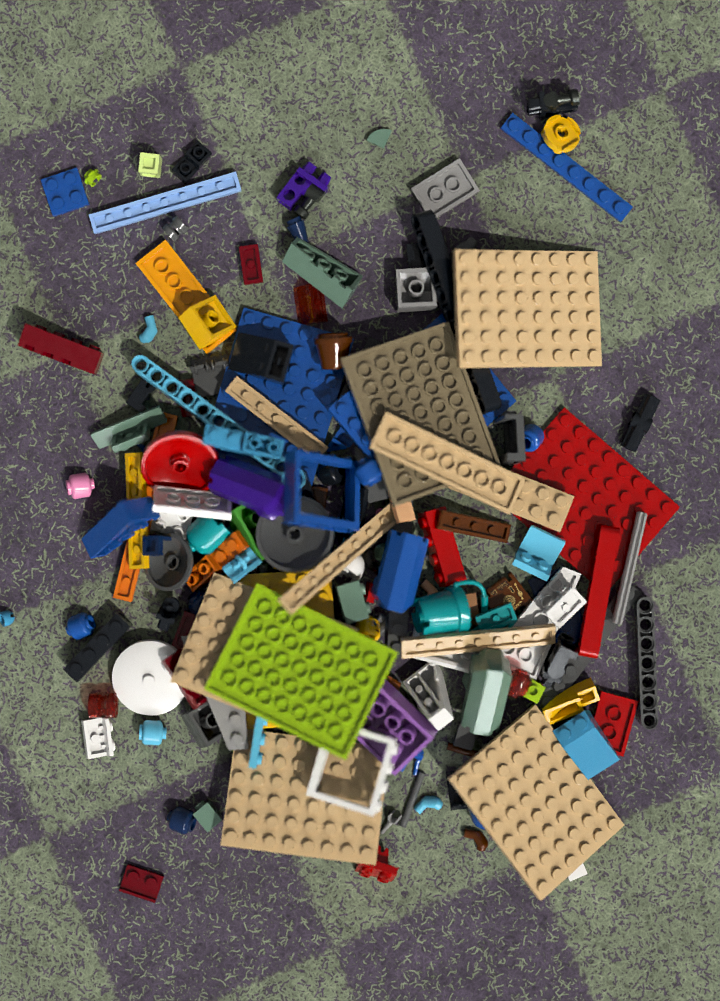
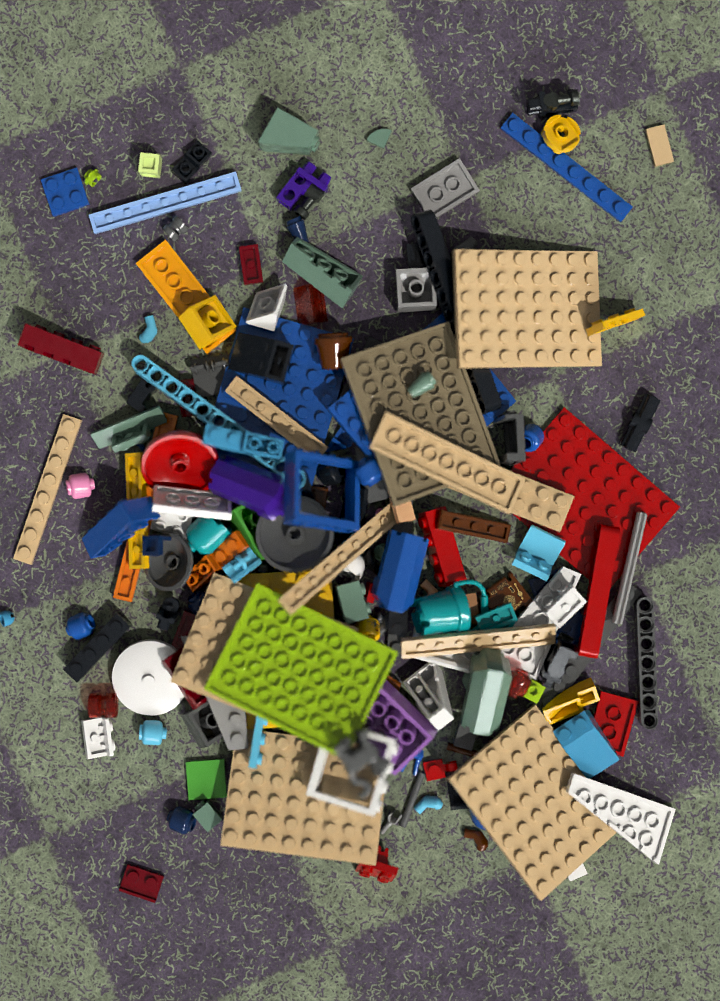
(47, 489): none -> tan plate
(206, 779): none -> bright green tile
(267, 307): none -> white slope
(289, 135): none -> sand green slope
(357, 758): none -> dark grey animal
(423, 383): none -> sand green cone
(436, 768): none -> red plate
(614, 321): none -> yellow wing
(633, 817): none -> white wing
(659, 145): none -> tan tile

